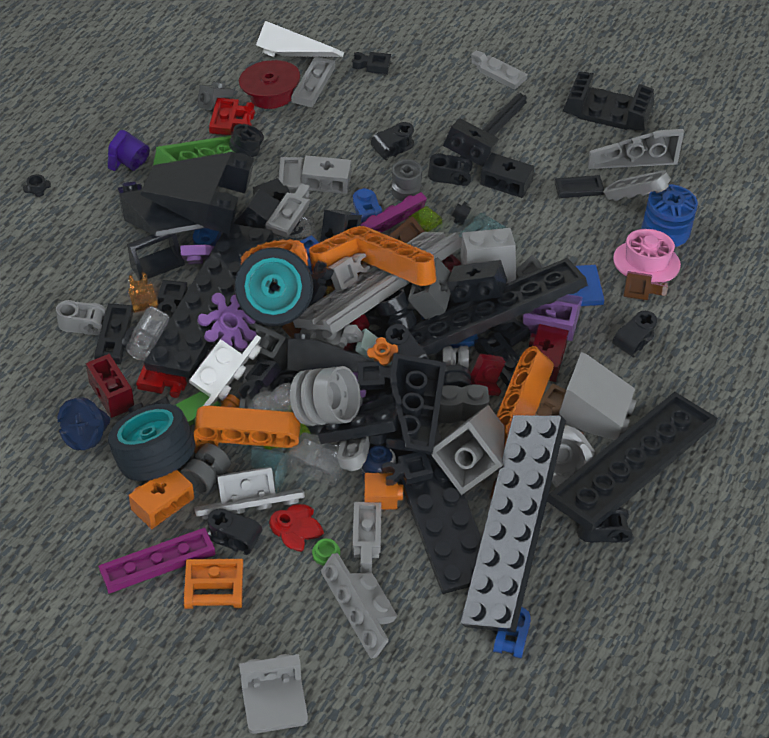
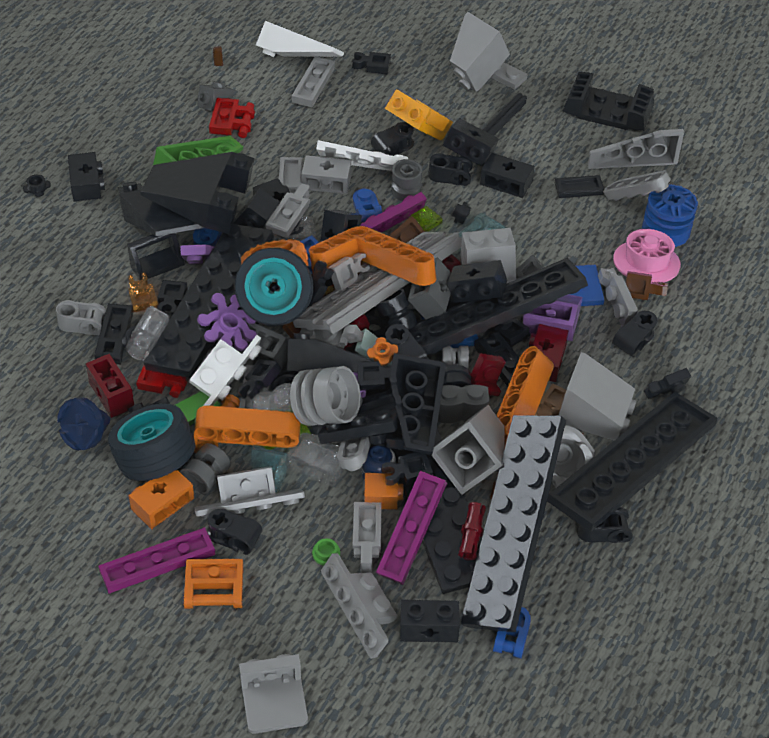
(84, 176): none -> black brick
(127, 150): dark purple piece -> none
(217, 54): none -> reddish brown tile
(246, 140): black wheel -> none
(270, 83): dark red piece -> none
(298, 527): red plate -> none
(358, 157): none -> white wing
(411, 527): none -> magenta plate
(419, 115): none -> light orange panel
(429, 621): none -> black brick
(472, 531): none -> dark red pin
(477, 52): none -> light grey slope
(618, 295): none -> light grey hinge
(673, 382): none -> black plate

